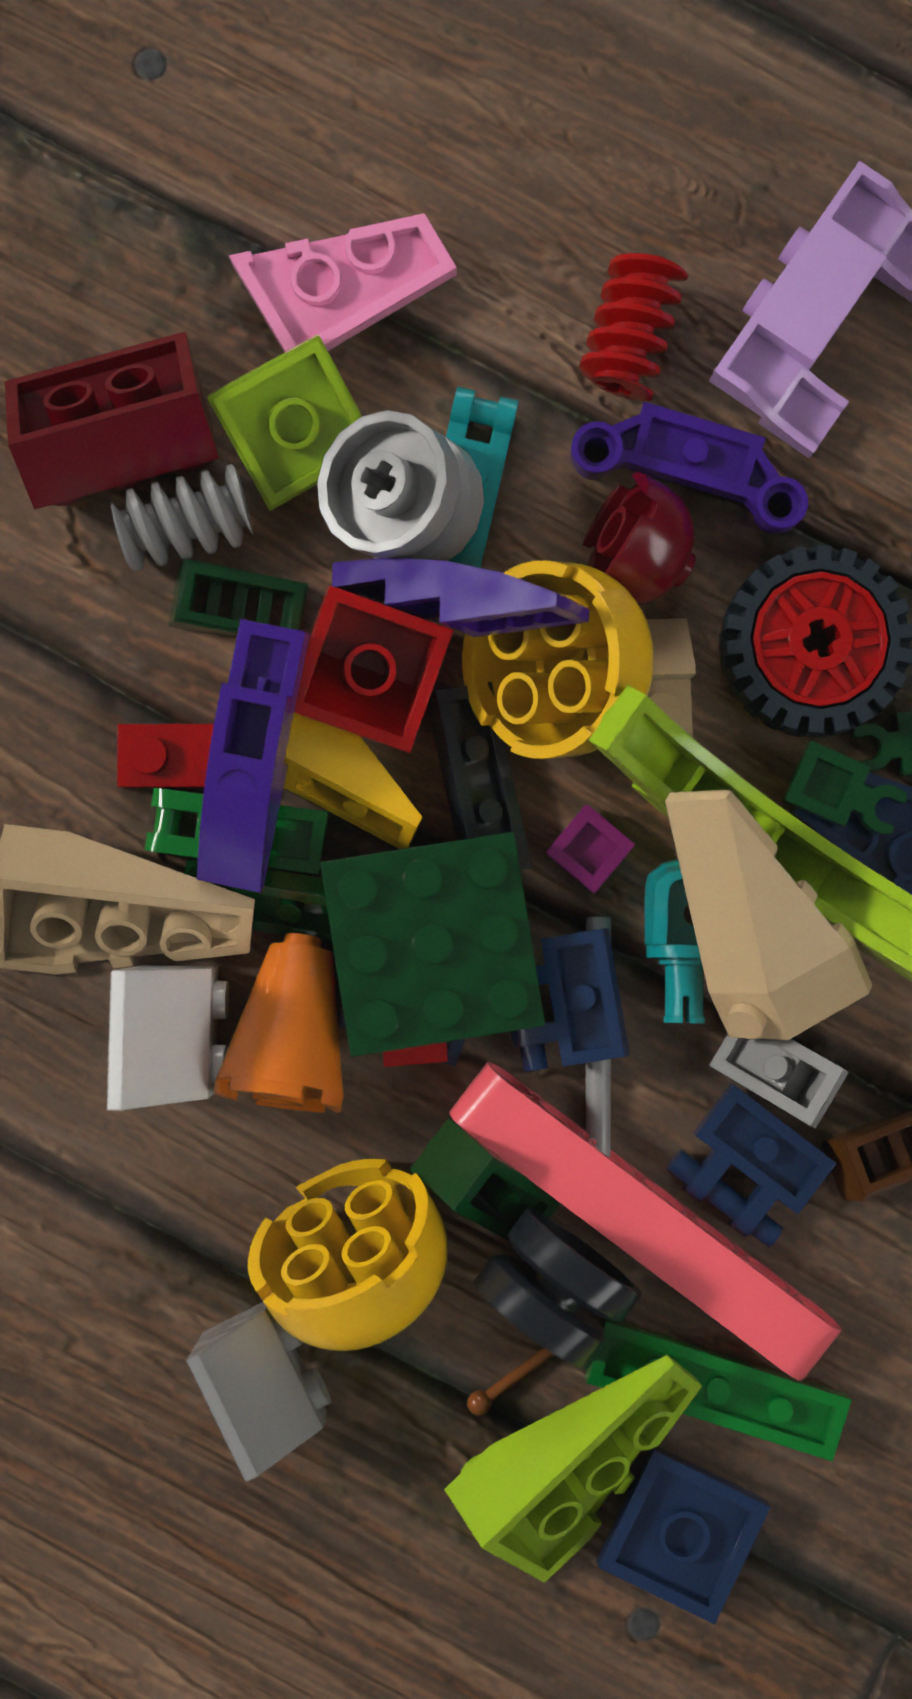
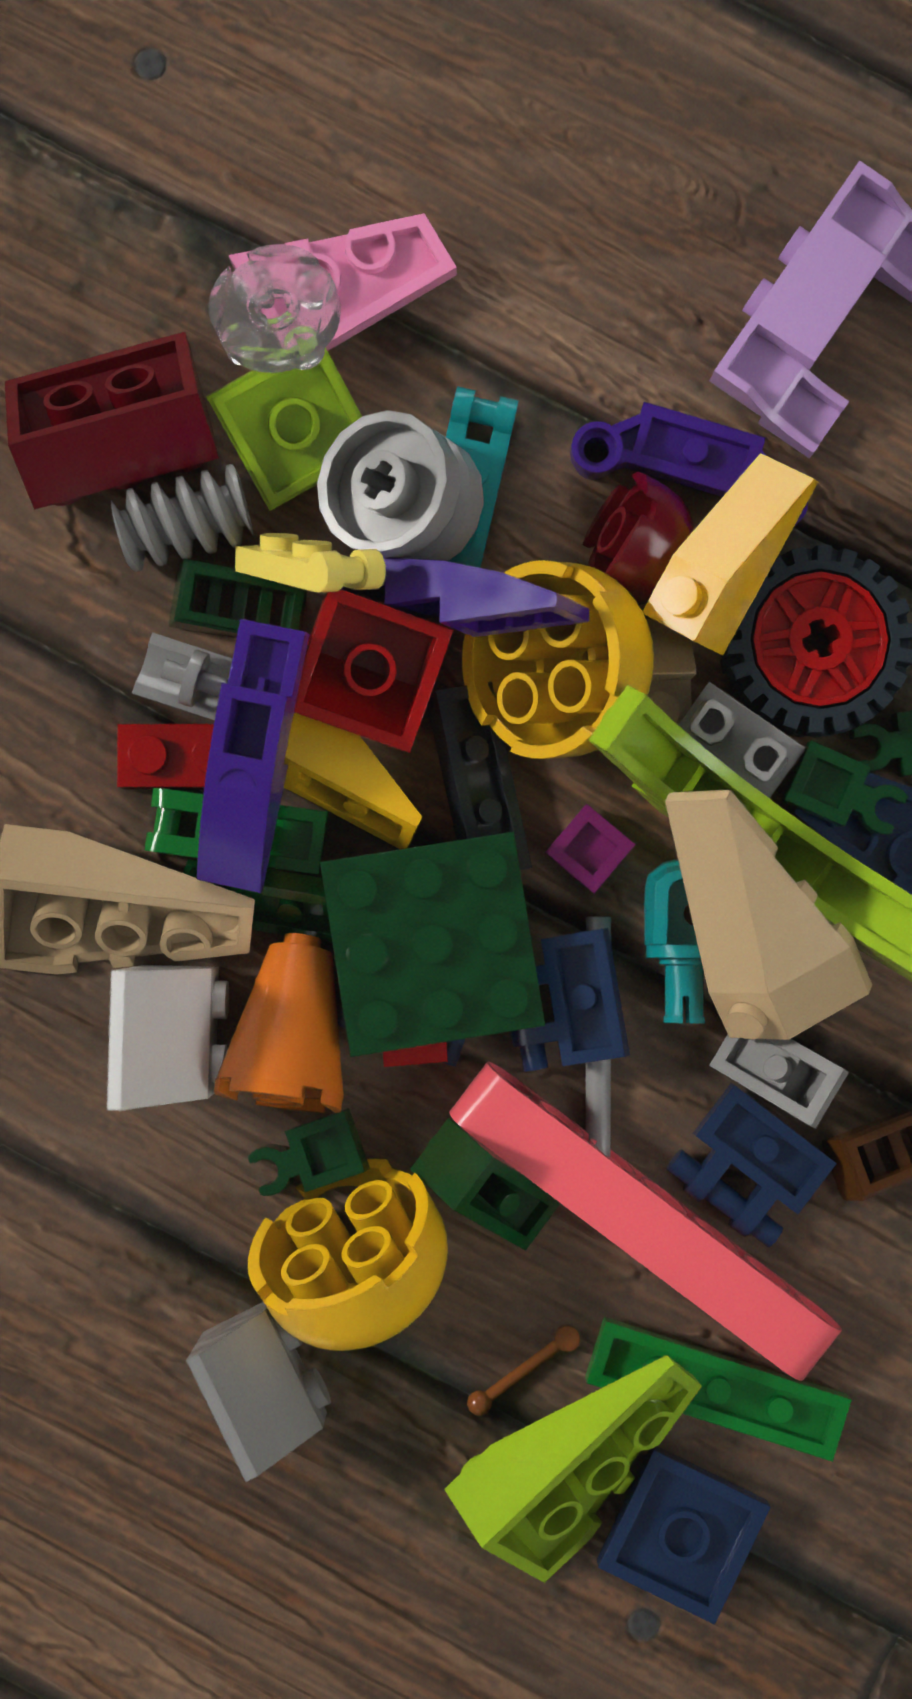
(182, 676): none -> light grey hips
(282, 342): none -> clear plate
(310, 564): none -> light yellow plate
(318, 1152): none -> dark green plate
(550, 1296): black wheel -> none
(628, 323): red piece -> none
(730, 554): none -> yellow slope
(741, 739): none -> light grey hips

